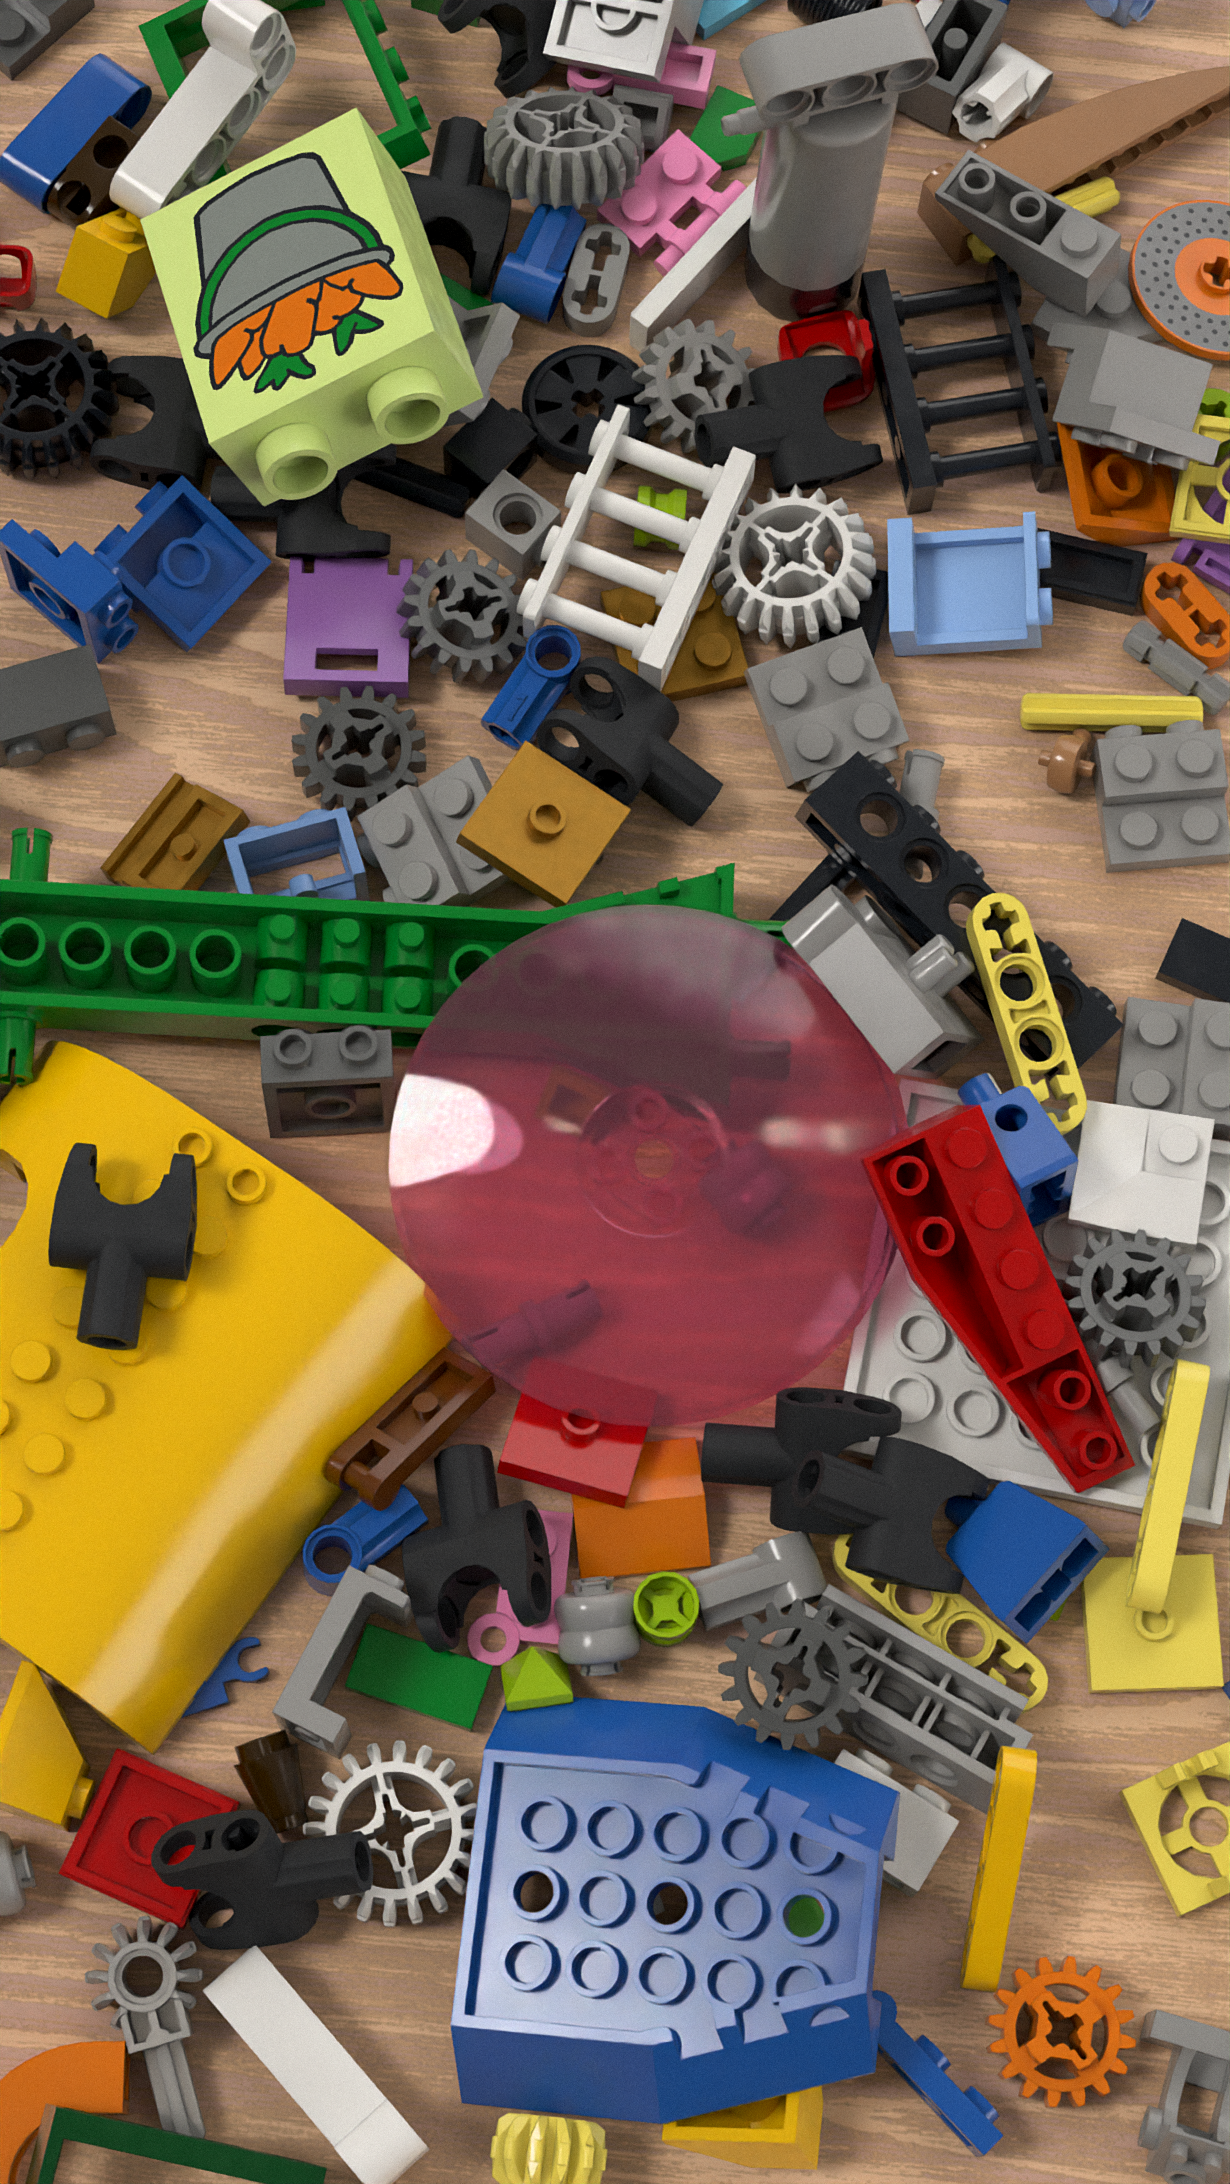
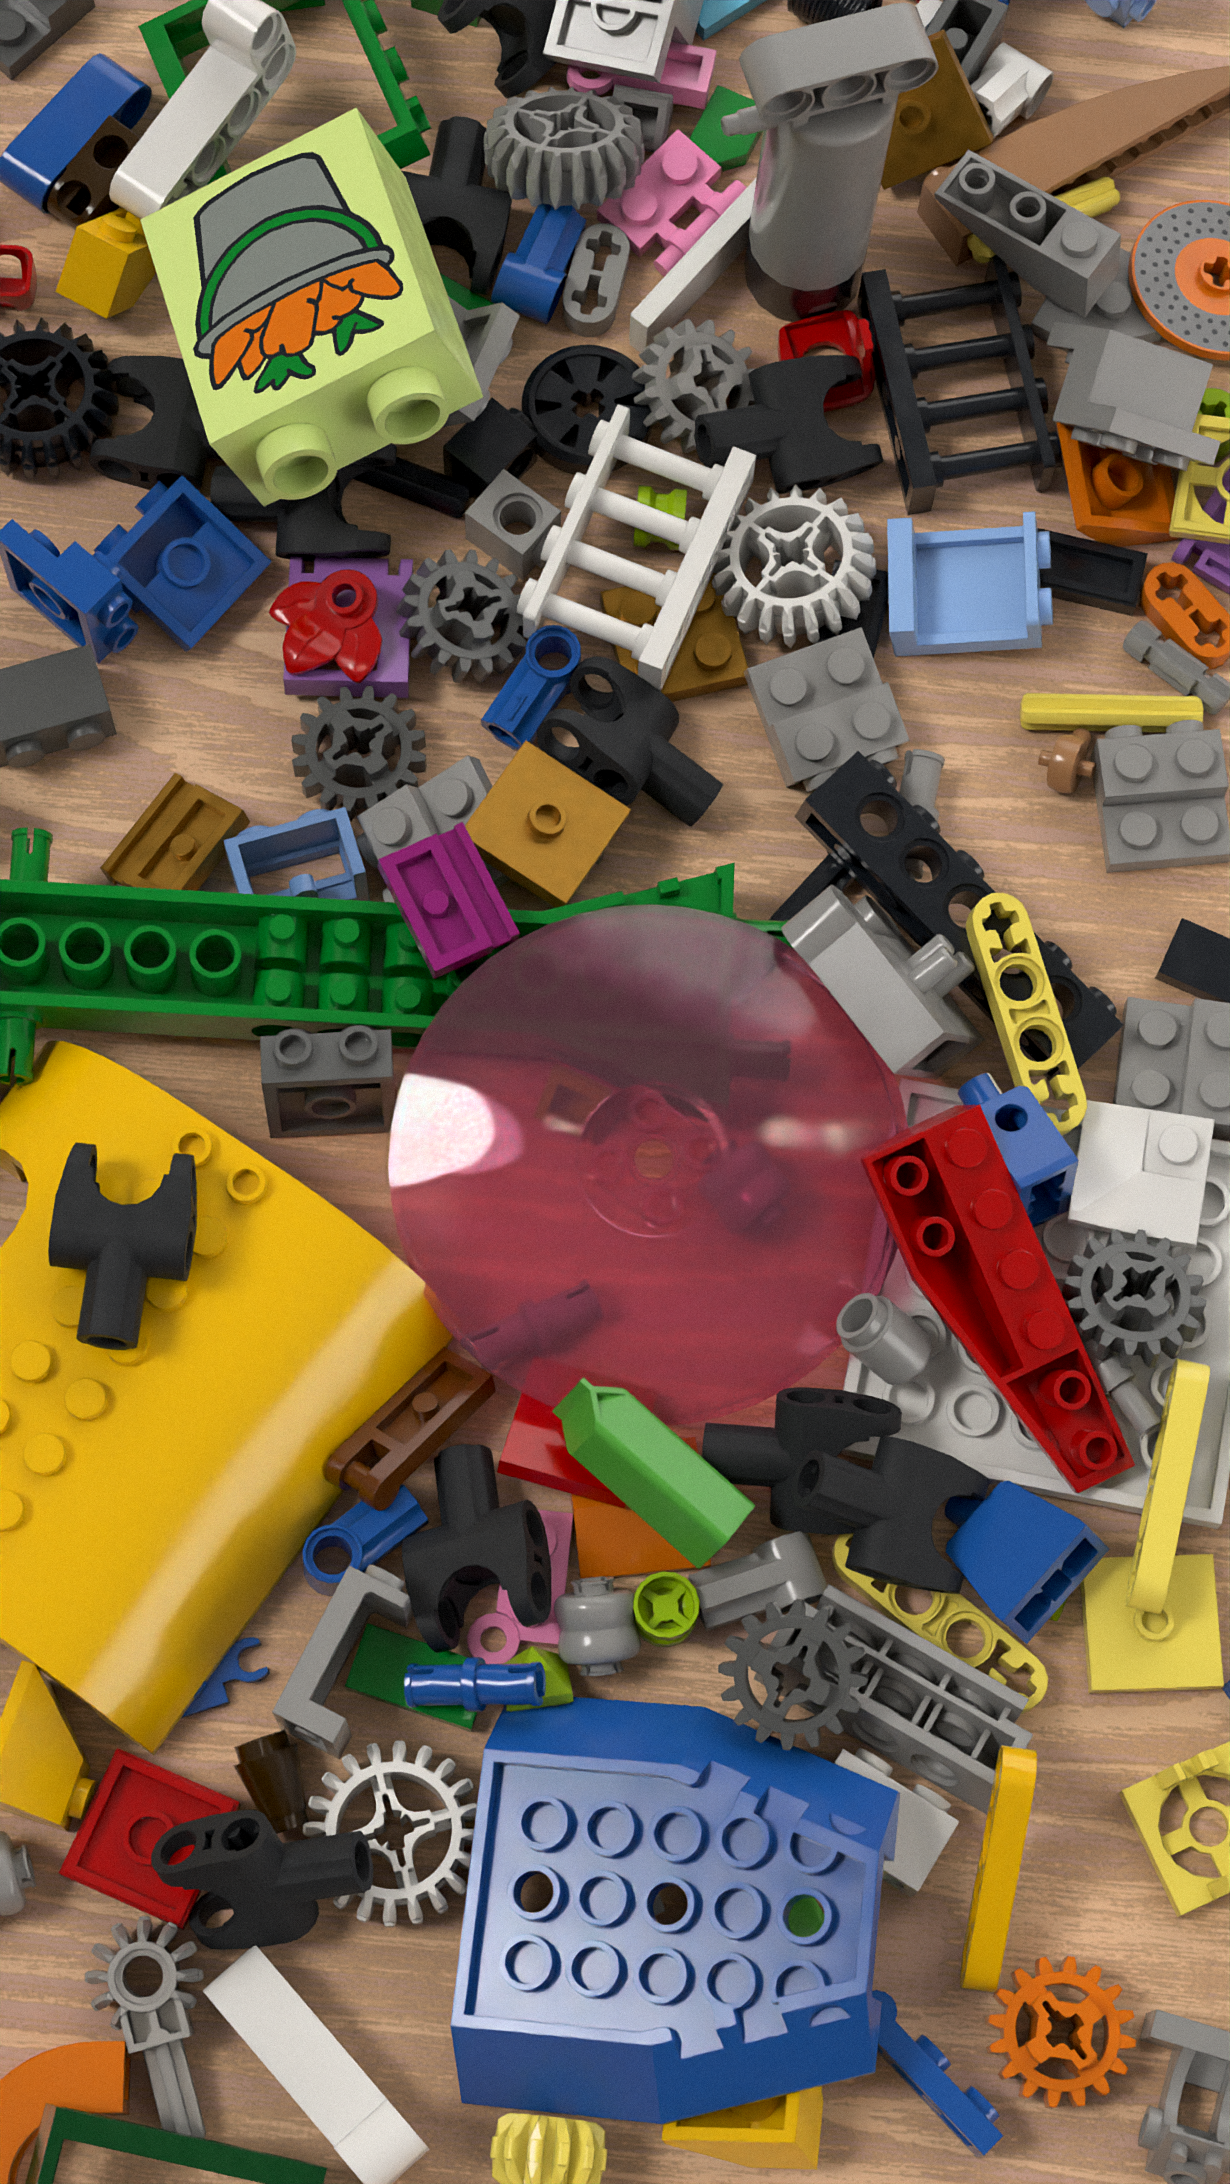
(326, 631): none -> red plate
(448, 900): none -> magenta plate
(475, 1684): none -> blue pin
(651, 1470): none -> bright green piece
(883, 1338): none -> light grey brick
(935, 120): none -> pearl gold plate

